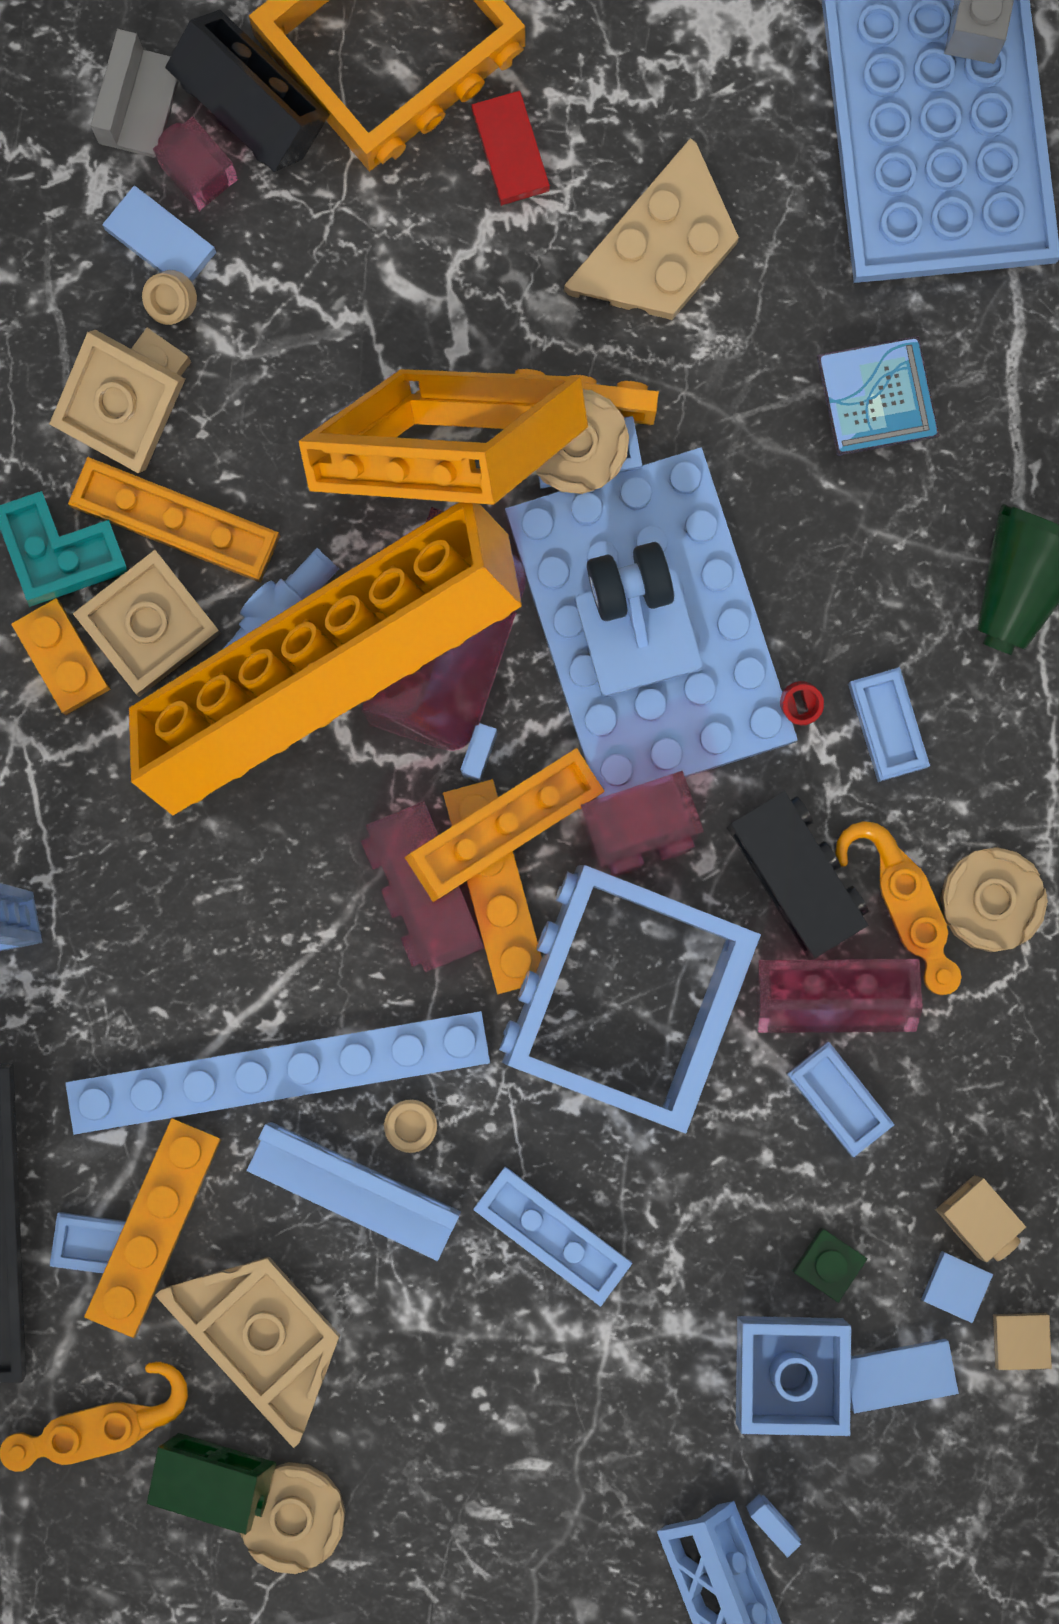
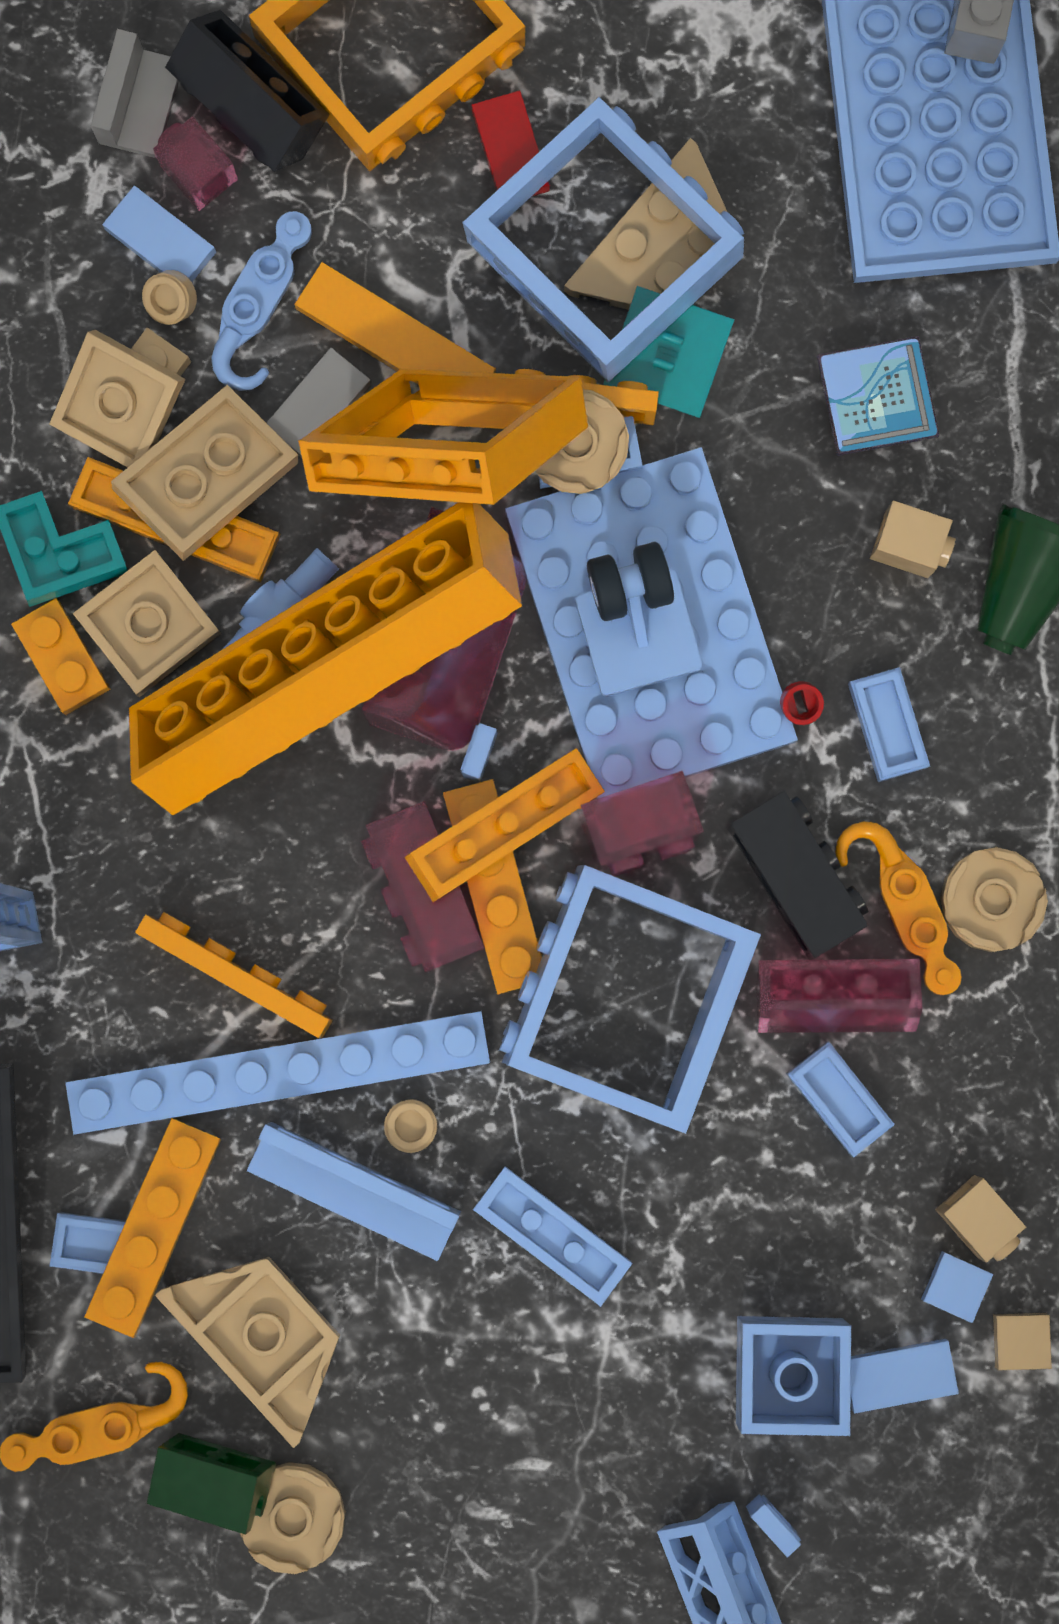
(205, 472): none -> tan plate
(217, 962): none -> light orange plate
(257, 297): none -> light blue piece
(320, 396): none -> light grey tile
(381, 327): none -> light orange tile
(605, 355): none -> light blue window
(681, 358): none -> teal piece
(829, 1264): dark green plate -> none
(913, 540): none -> tan brick

